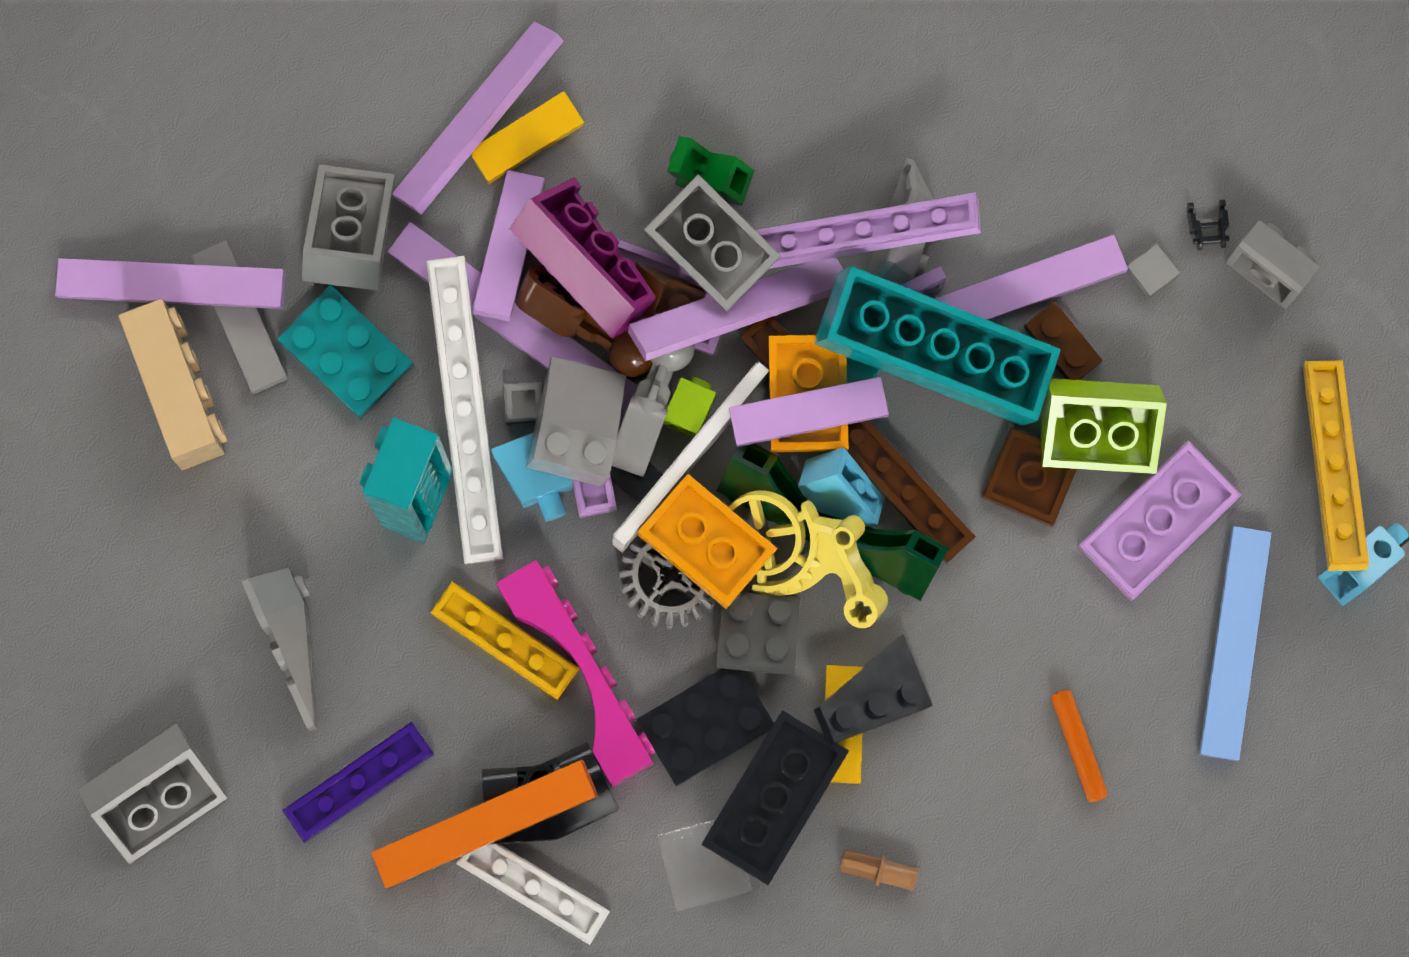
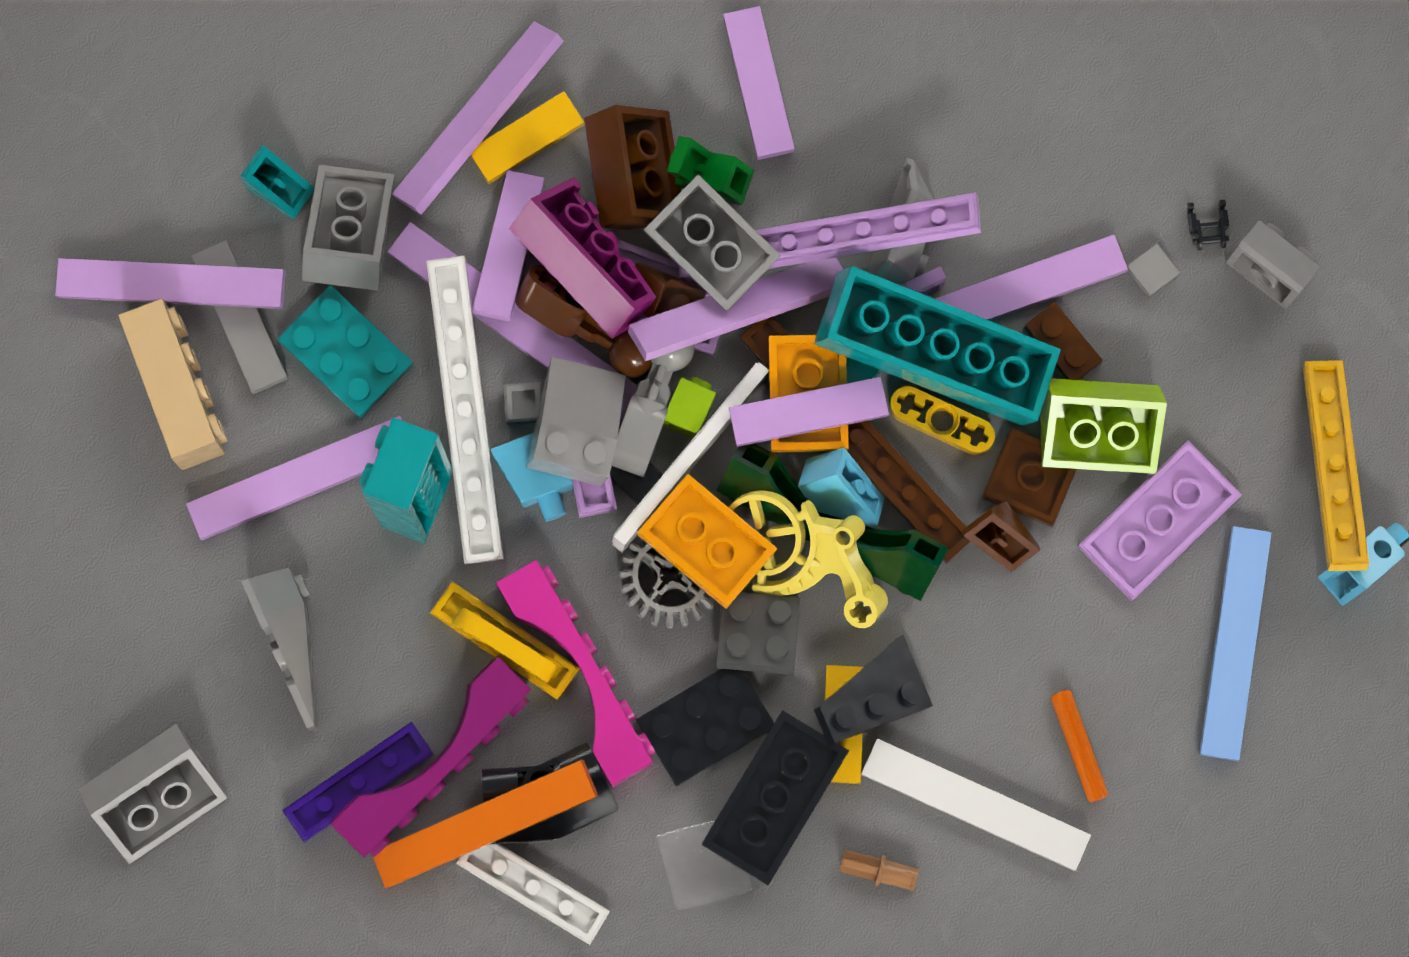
(276, 182): none -> teal slope
(284, 484): none -> lavender tile
(487, 701): none -> magenta arch
(504, 645): none -> yellow beam
(630, 164): none -> reddish brown slope
(758, 83): none -> lavender tile
(912, 416): none -> yellow beam
(976, 804): none -> white tile
(1002, 536): none -> reddish brown slope

